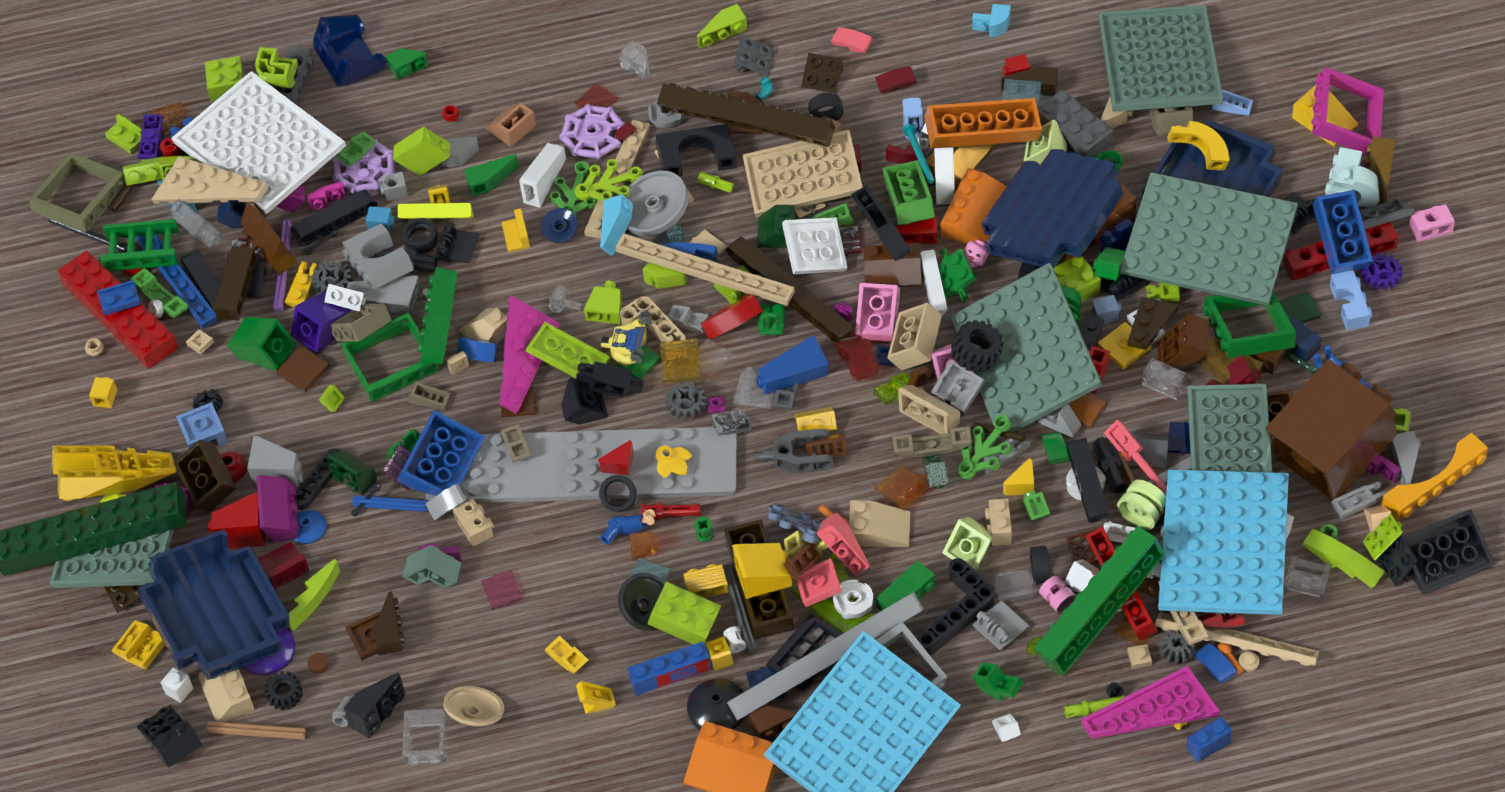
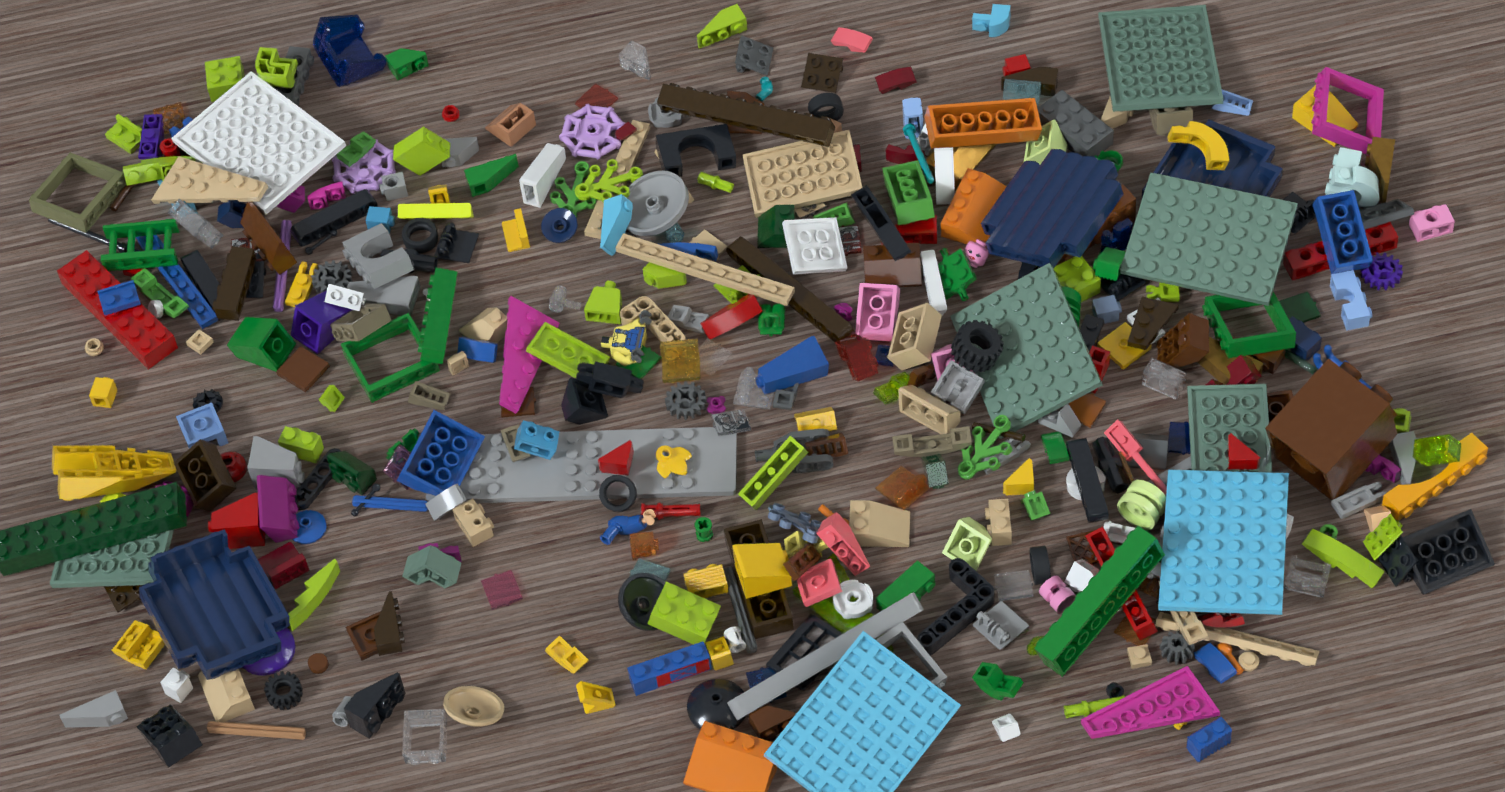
(97, 713): none -> light grey slope
(305, 444): none -> lime brick
(536, 440): none -> dark azure brick
(773, 473): none -> lime brick
(1240, 455): none -> red slope
(1437, 450): none -> clear neon green brick

